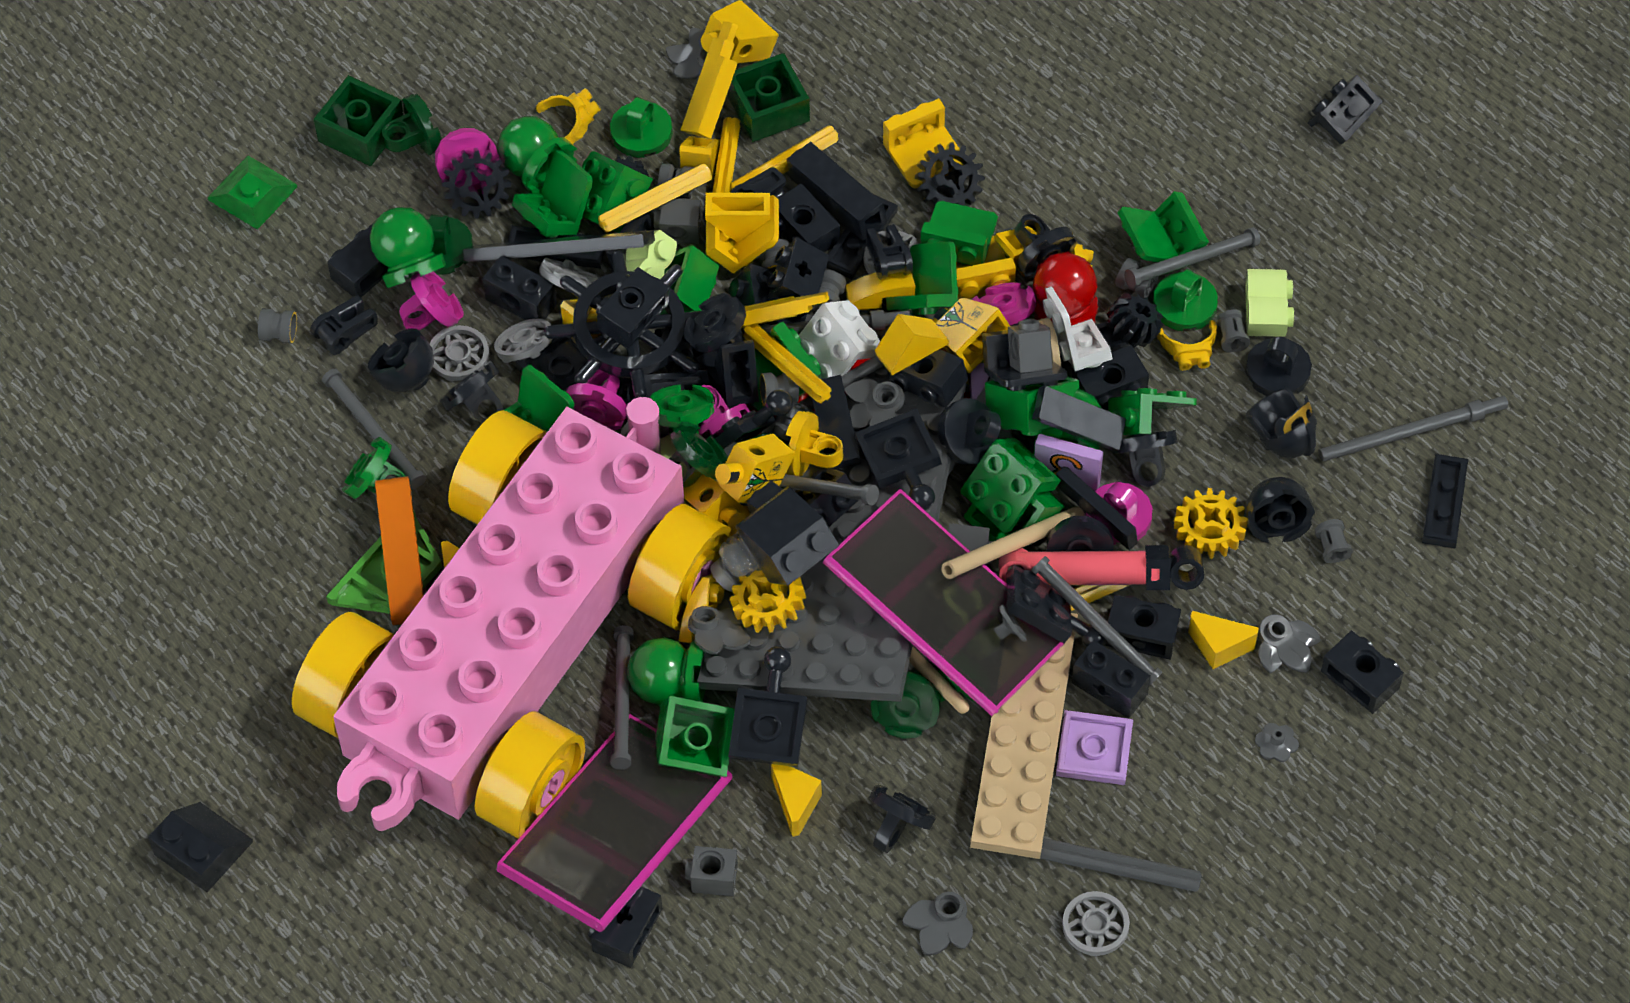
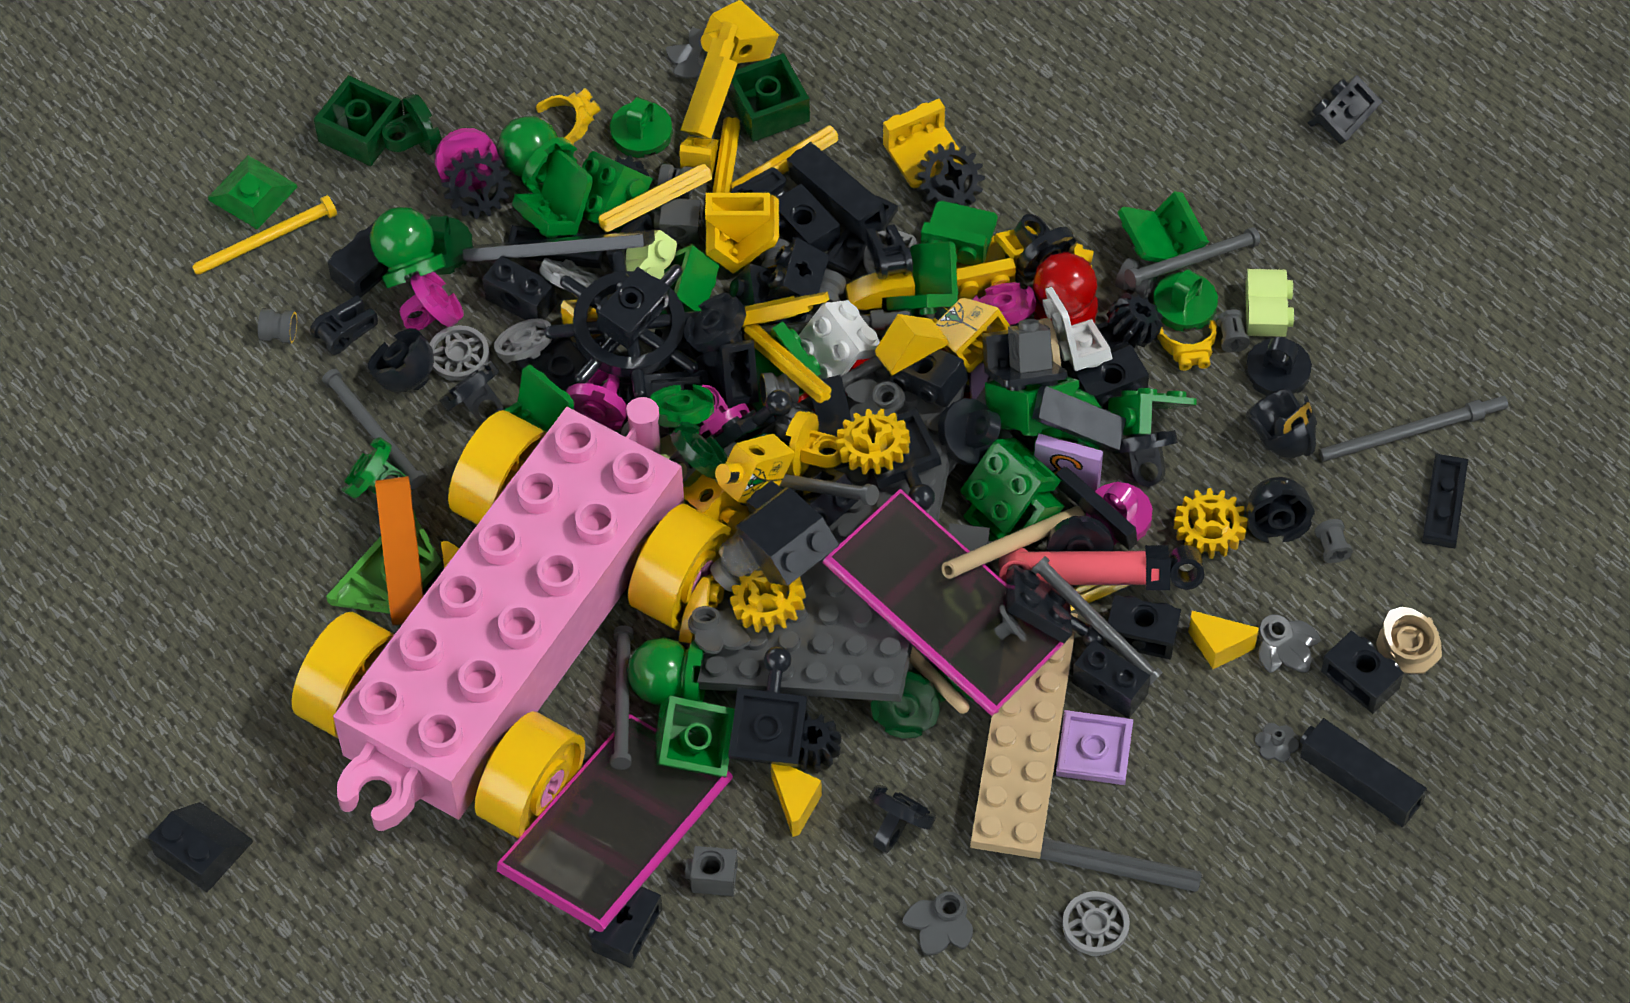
(265, 236): none -> yellow bar
(826, 743): none -> black gear
(856, 443): none -> yellow gear
(1362, 772): none -> black brick
(1414, 634): none -> tan hat

